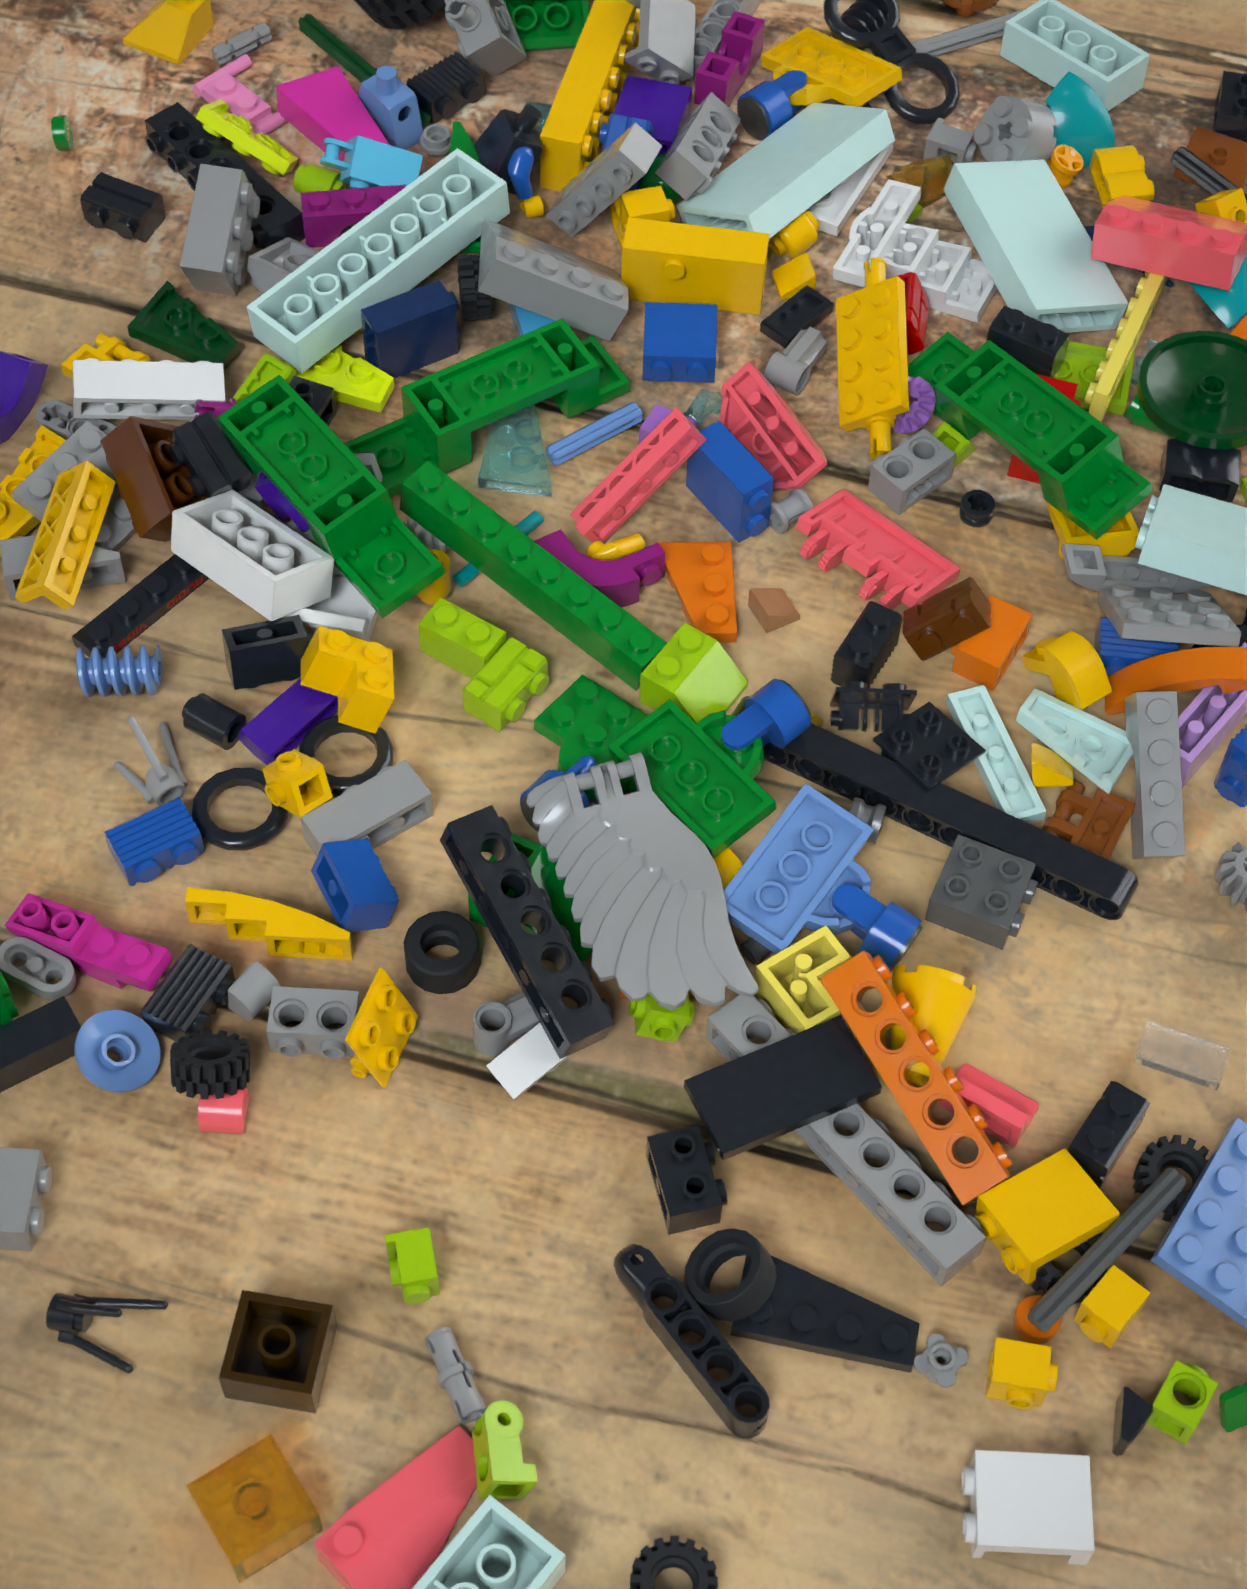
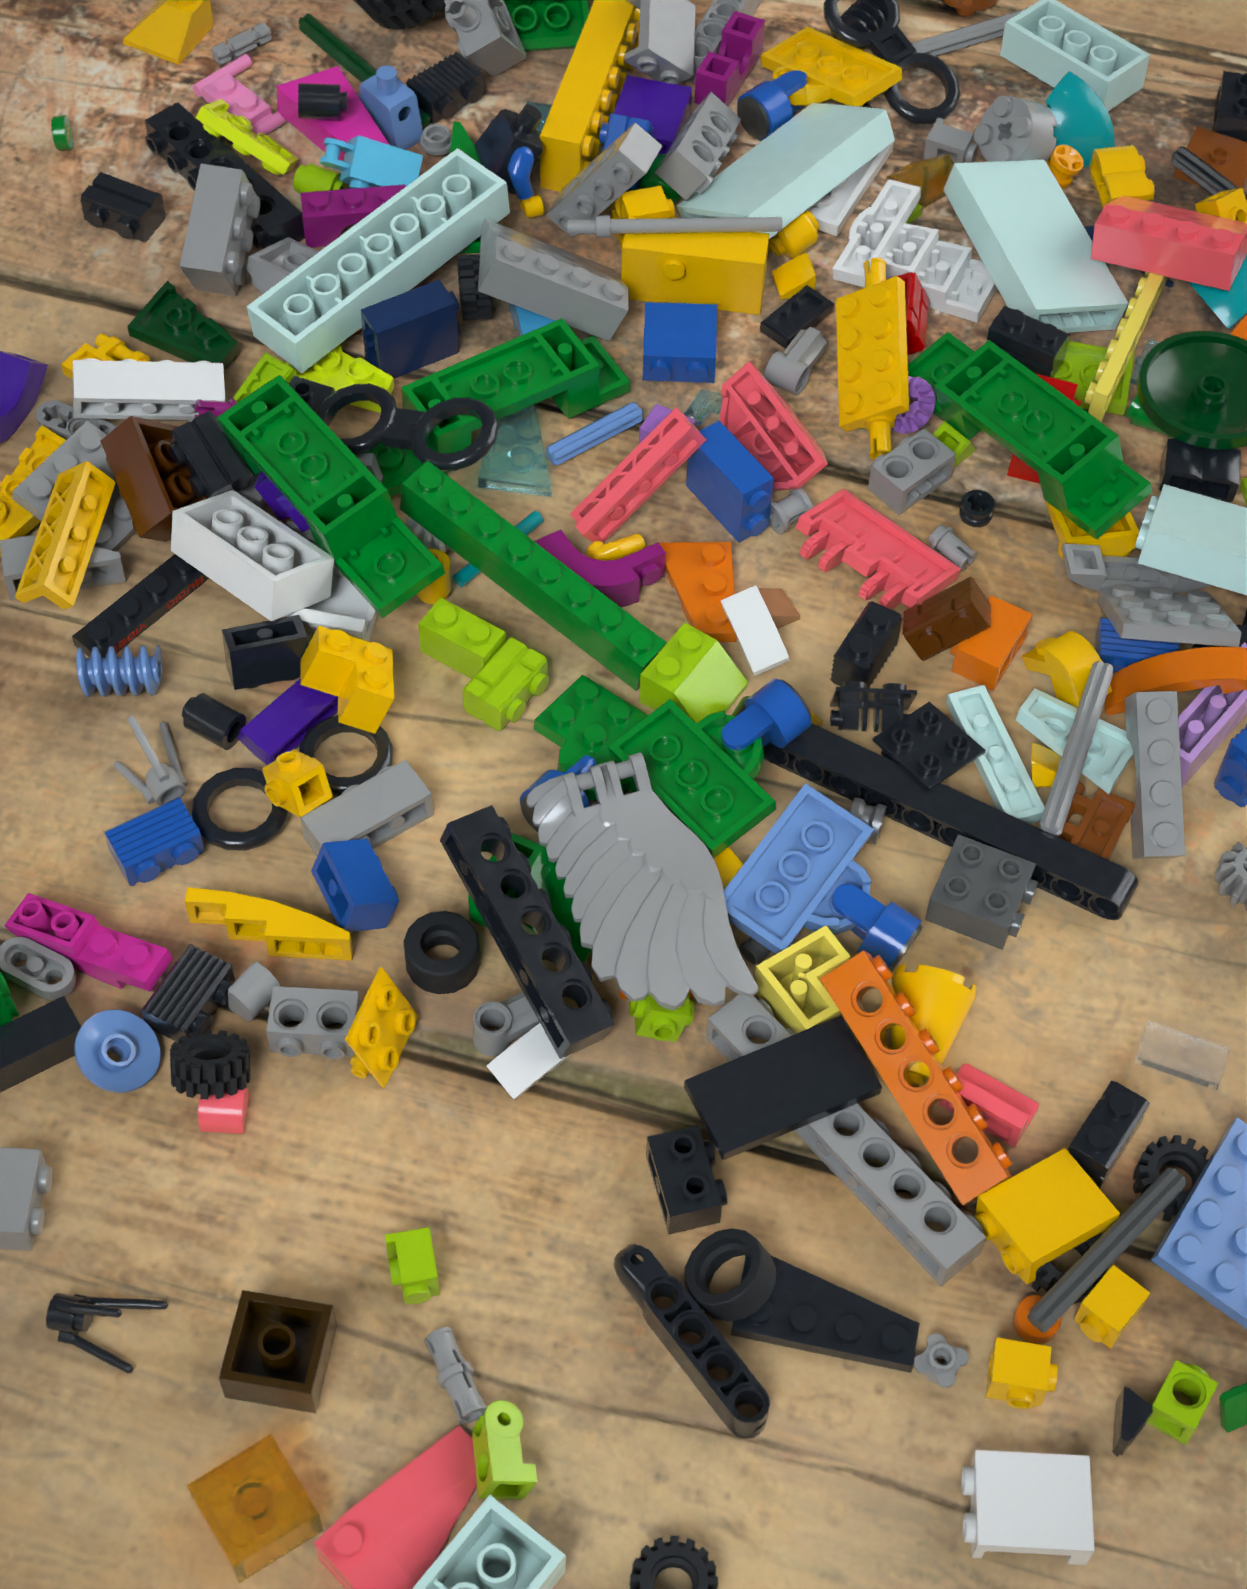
(321, 101): none -> black brick
(412, 428): none -> black bar
(604, 226): none -> light grey bar
(755, 630): none -> white slope
(952, 547): none -> light grey pin
(1076, 748): none -> light grey axle

